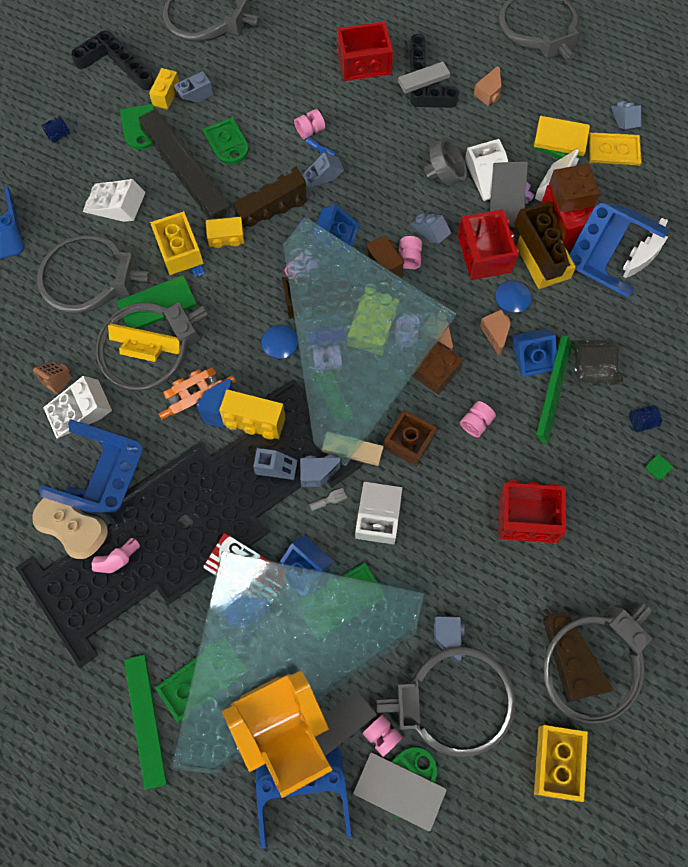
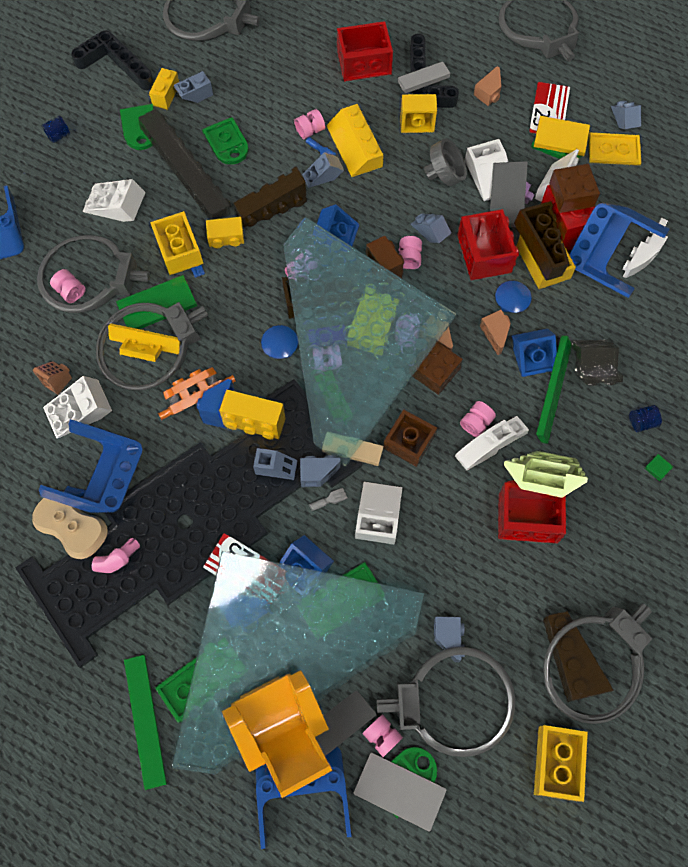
(67, 285): none -> bright pink wheel
(355, 141): none -> yellow slope
(418, 113): none -> yellow brick
(490, 442): none -> white slope
(547, 473): none -> yellowish green wedge
(550, 102): none -> sticker

